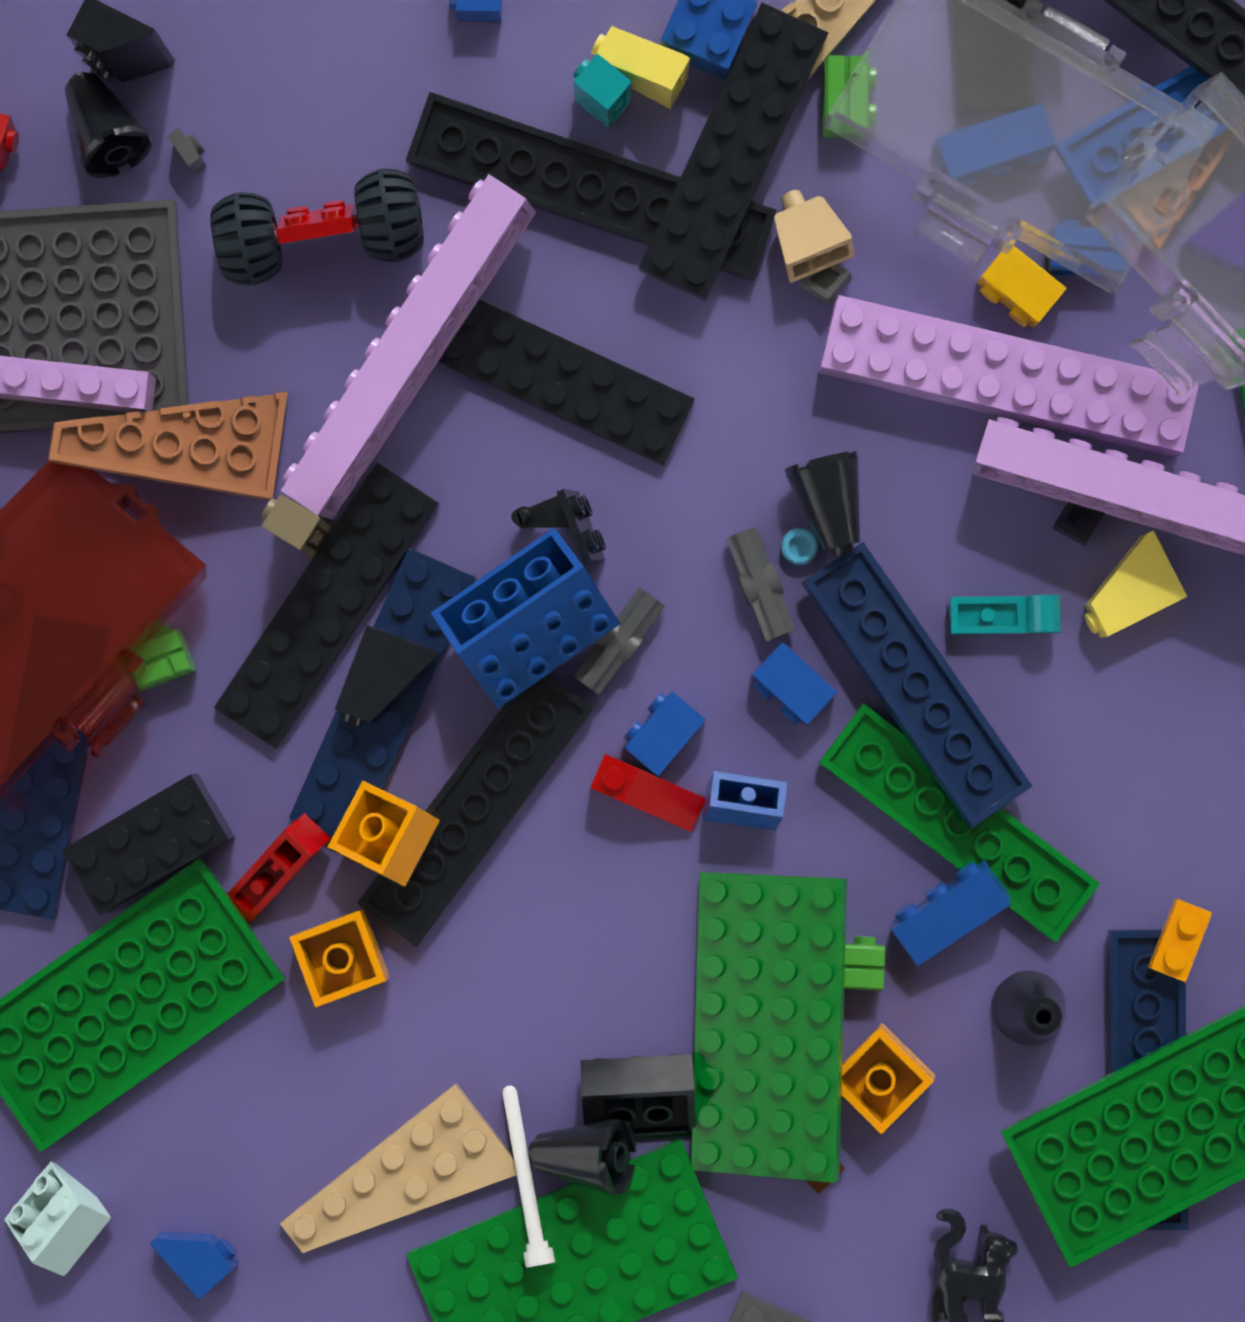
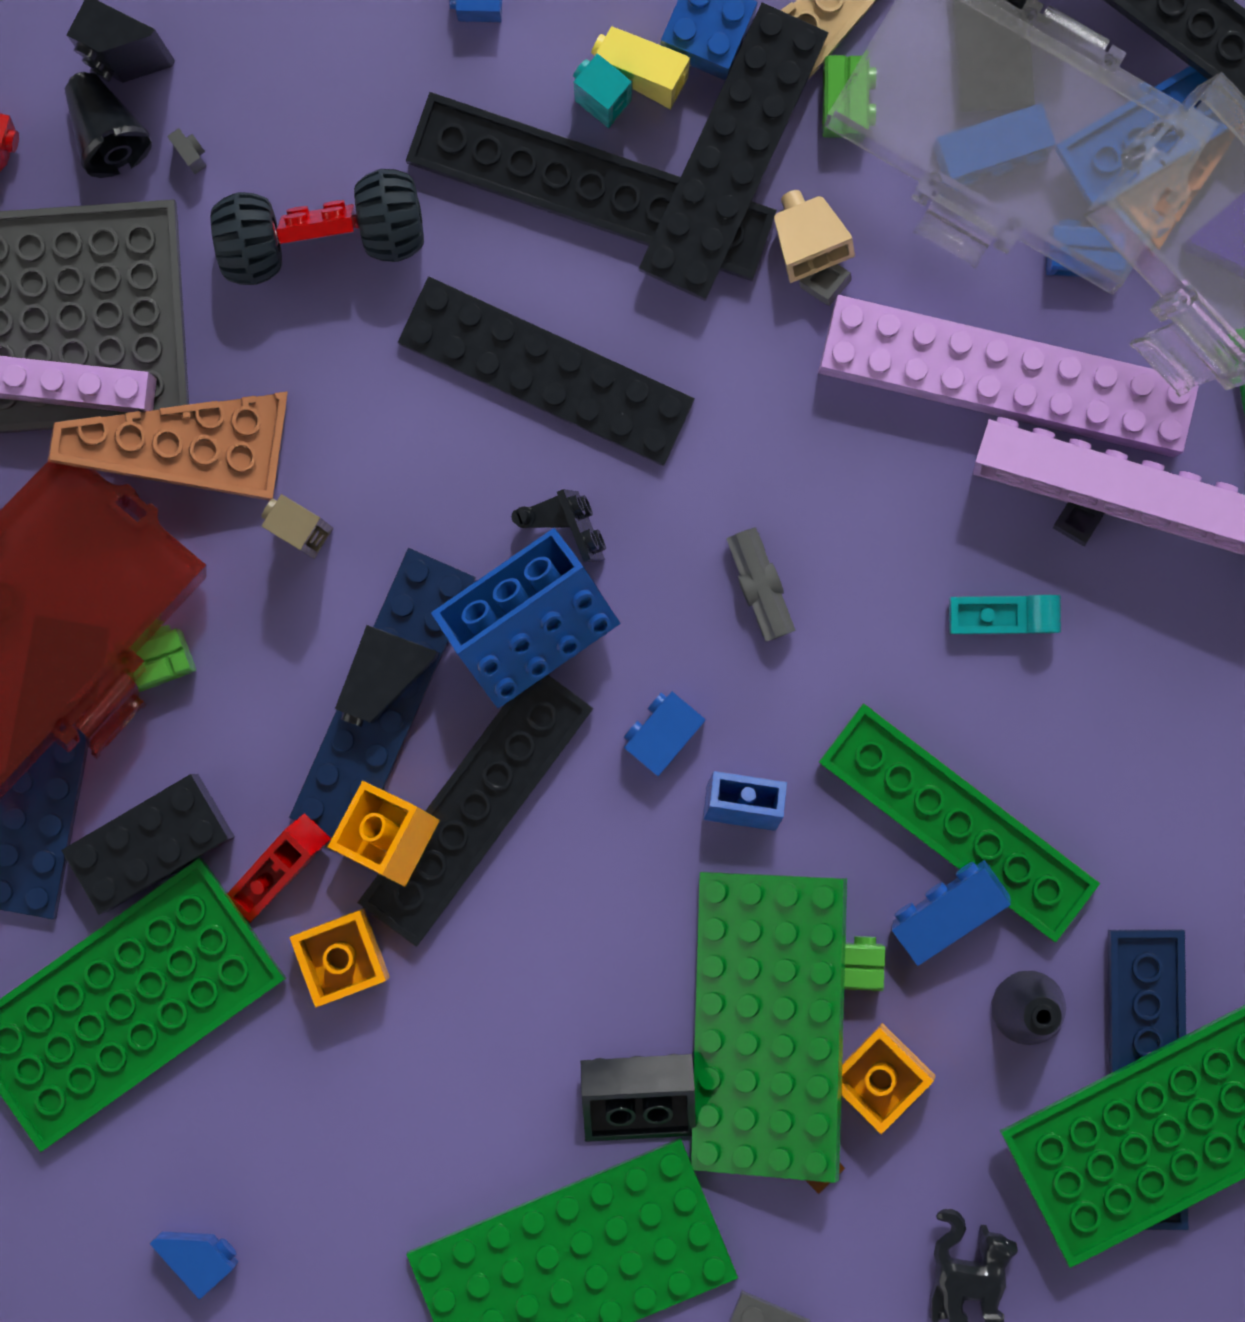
(56, 1220): light aqua slope -> none
(326, 605): black plate -> none
(408, 348): lavender brick -> none
(421, 1164): tan wing -> none
(537, 1250): white piece -> none
(588, 1155): black cone -> none
(619, 643): dark grey piece -> none
(647, 792): red slope -> none
(793, 685): blue brick -> none
(799, 546): medium azure tile -> none
(830, 499): black cone -> none
(916, 685): dark blue plate -> none
(1020, 287): yellow brick -> none
(1134, 589): light yellow slope -> none
(1180, 939): light orange plate -> none

